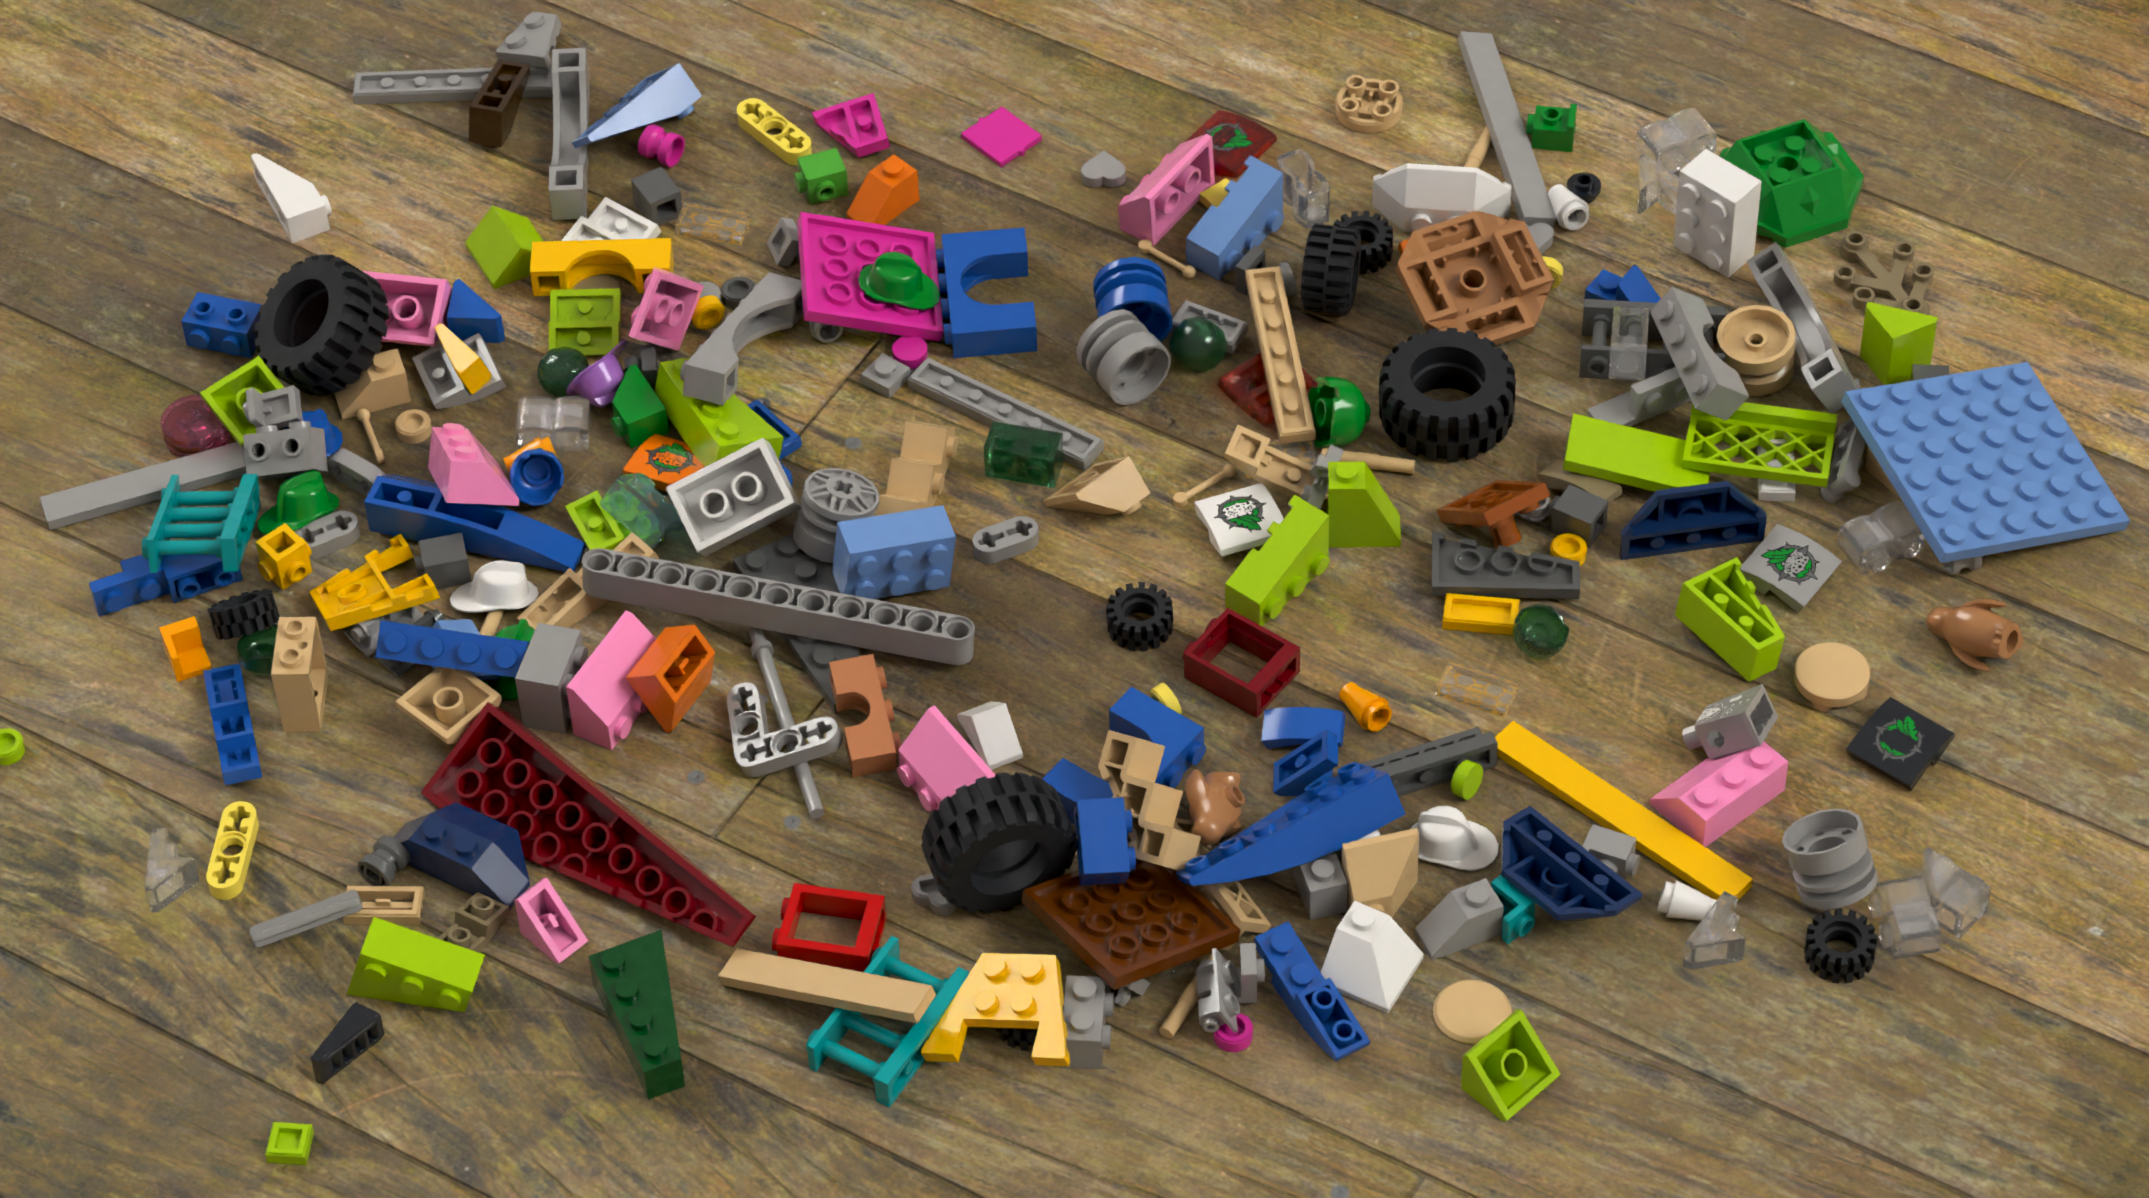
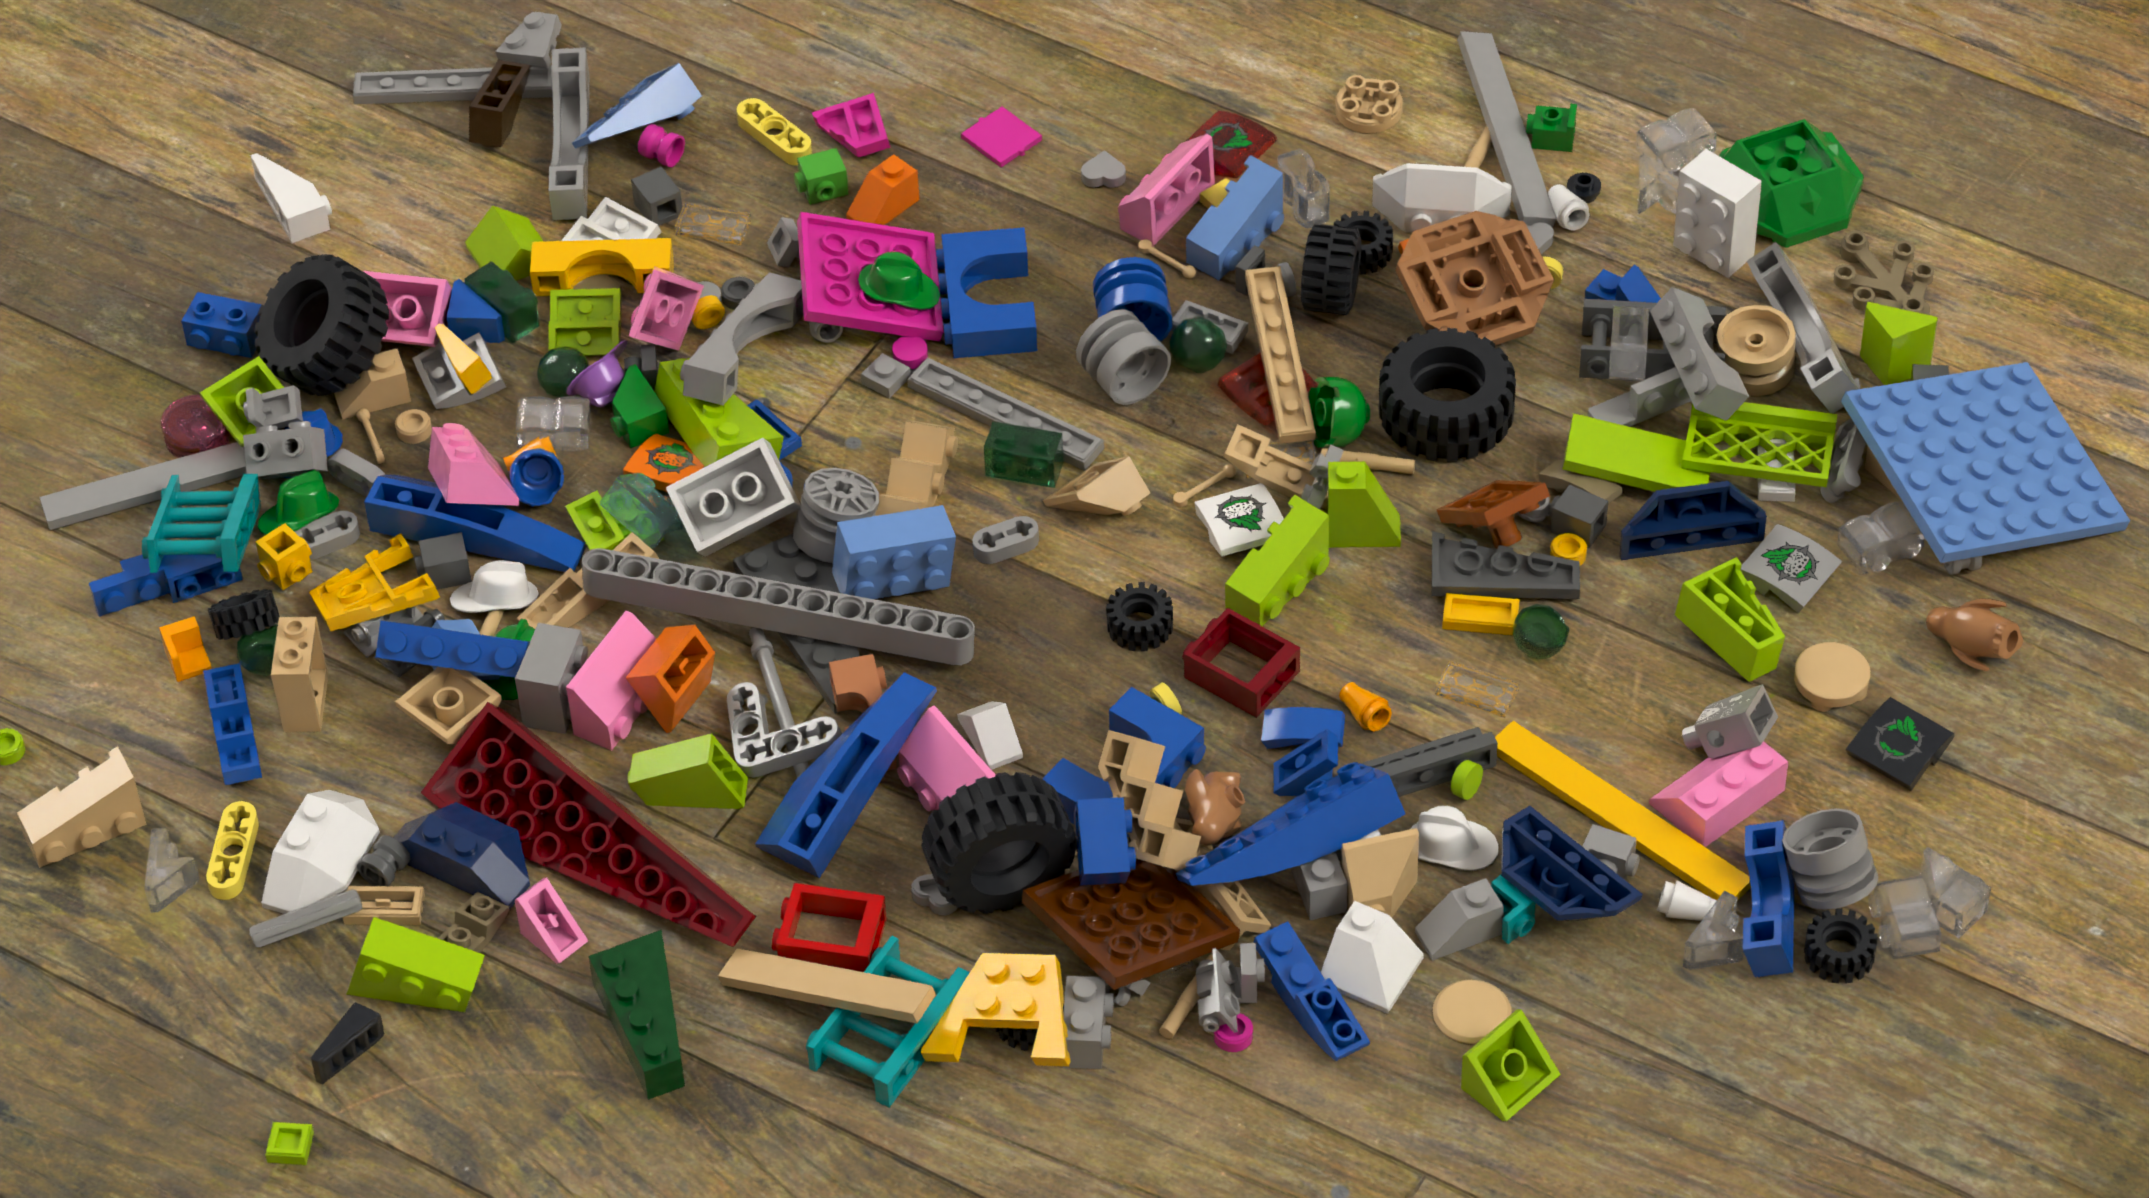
(84, 813): none -> tan wedge
(319, 851): none -> white wedge
(508, 298): none -> clear green brick
(688, 775): none -> lime slope
(842, 779): none -> blue wedge
(1770, 929): none -> blue arch

